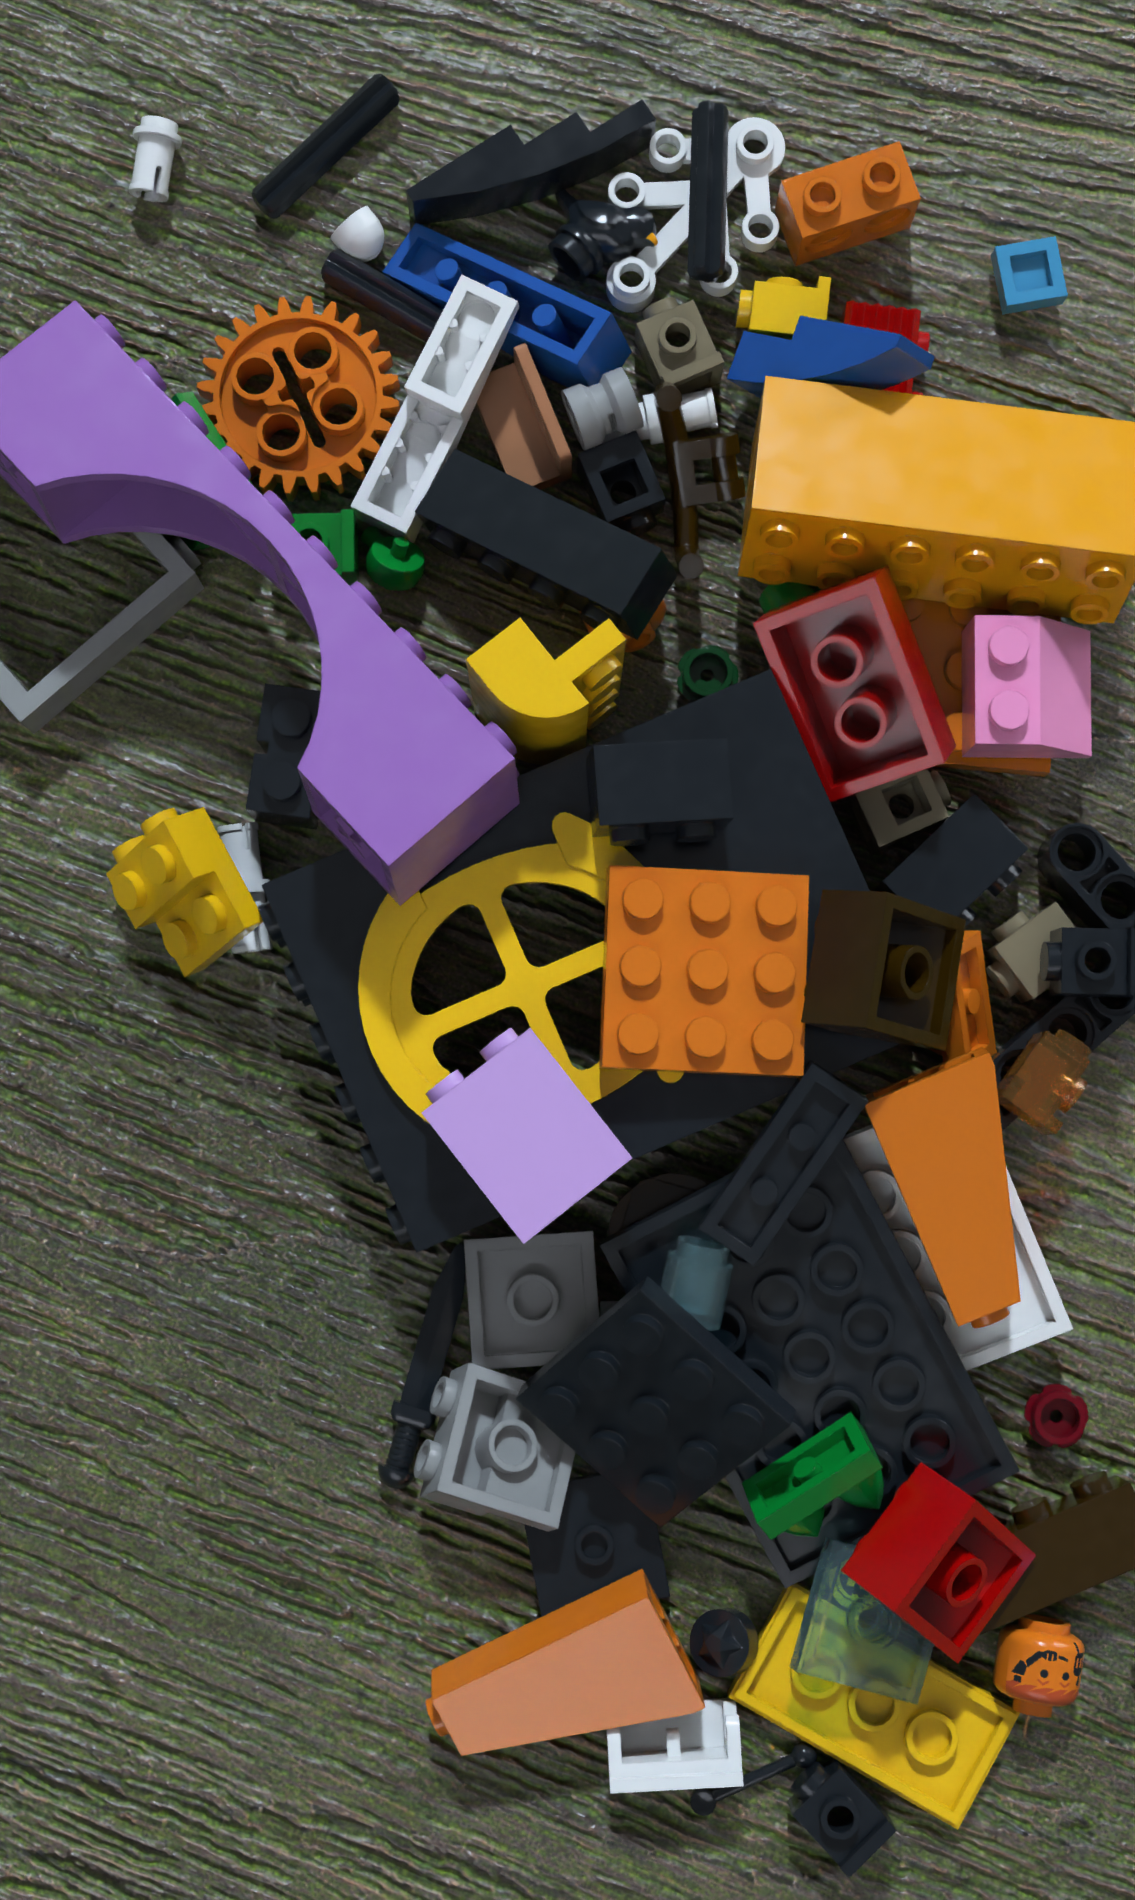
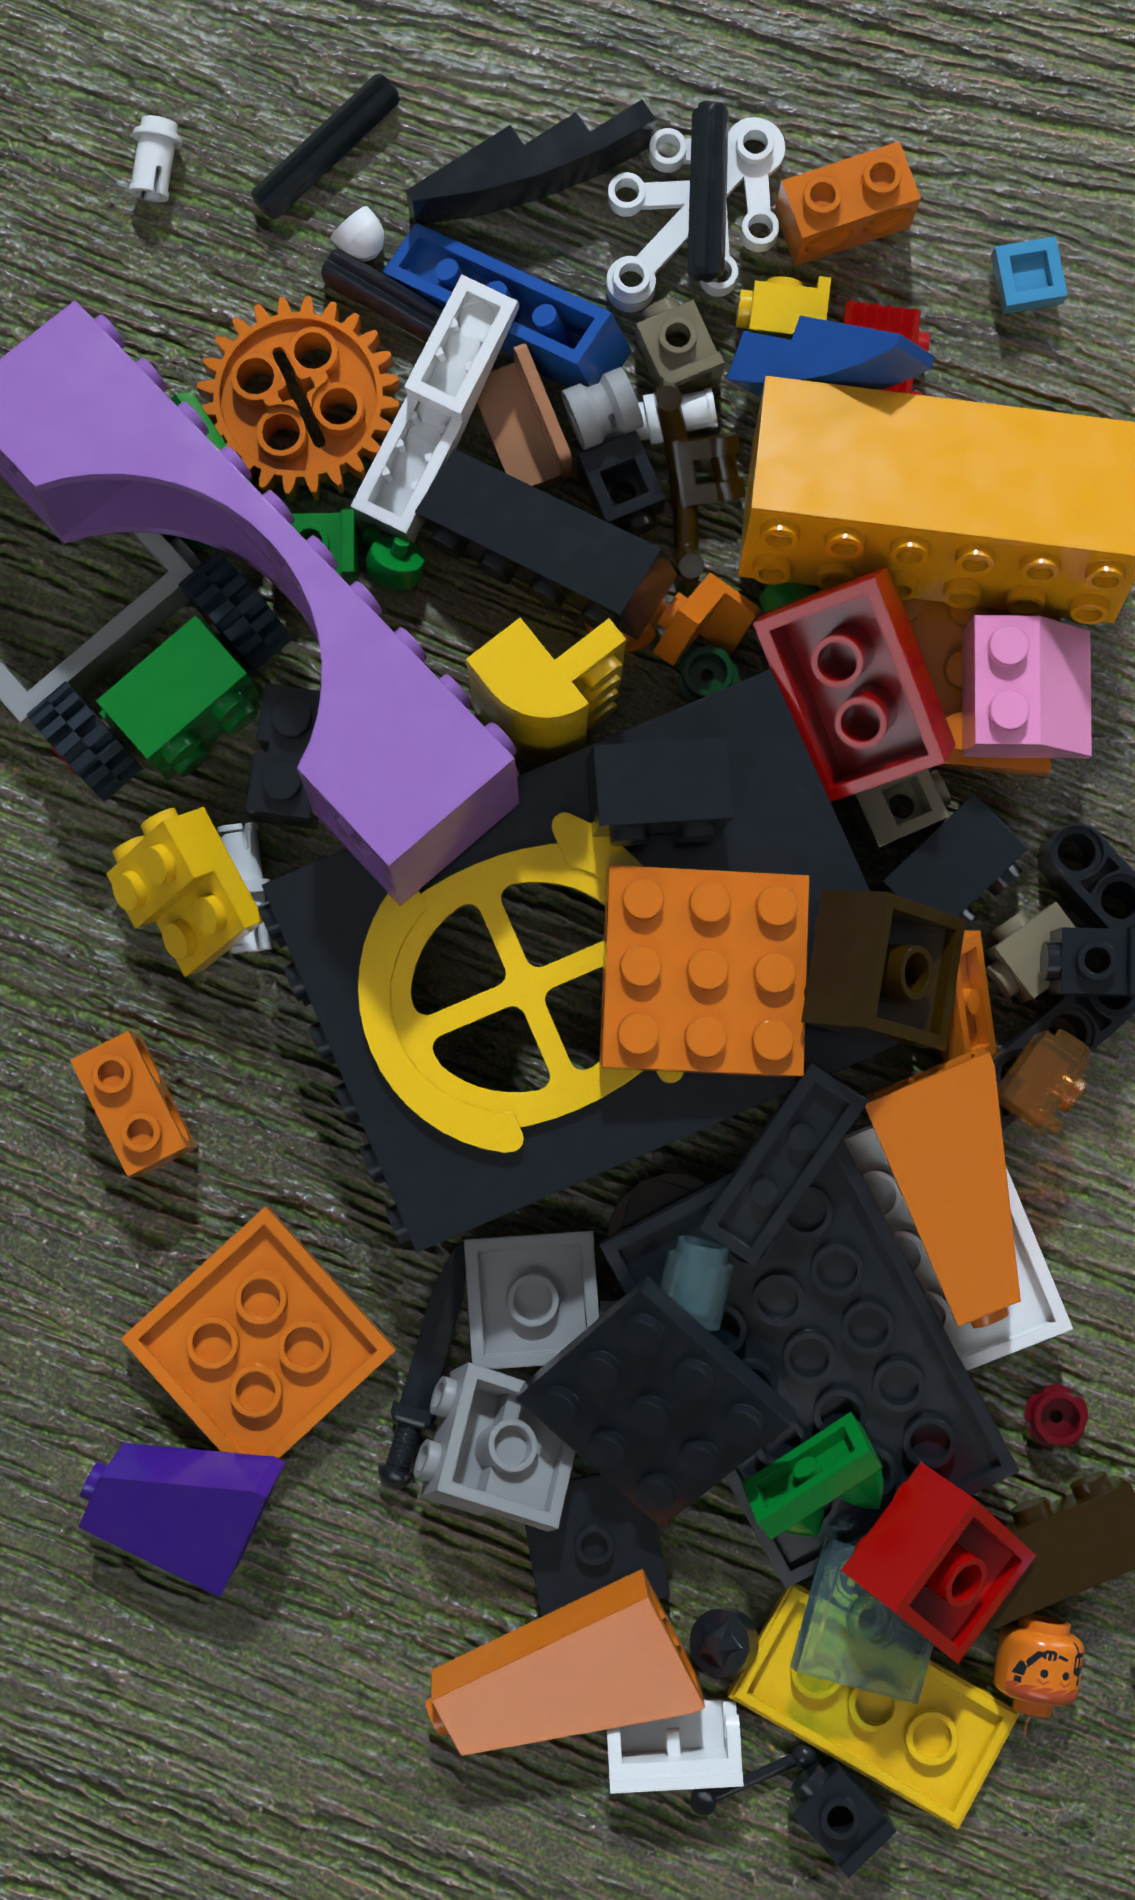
(133, 1104): none -> orange brick
(178, 694): none -> brick
(181, 1507): none -> dark purple slope
(258, 1341): none -> orange plate
(524, 1132): lavender brick -> none
(598, 235): black animal -> none
(710, 611): none -> orange bracket

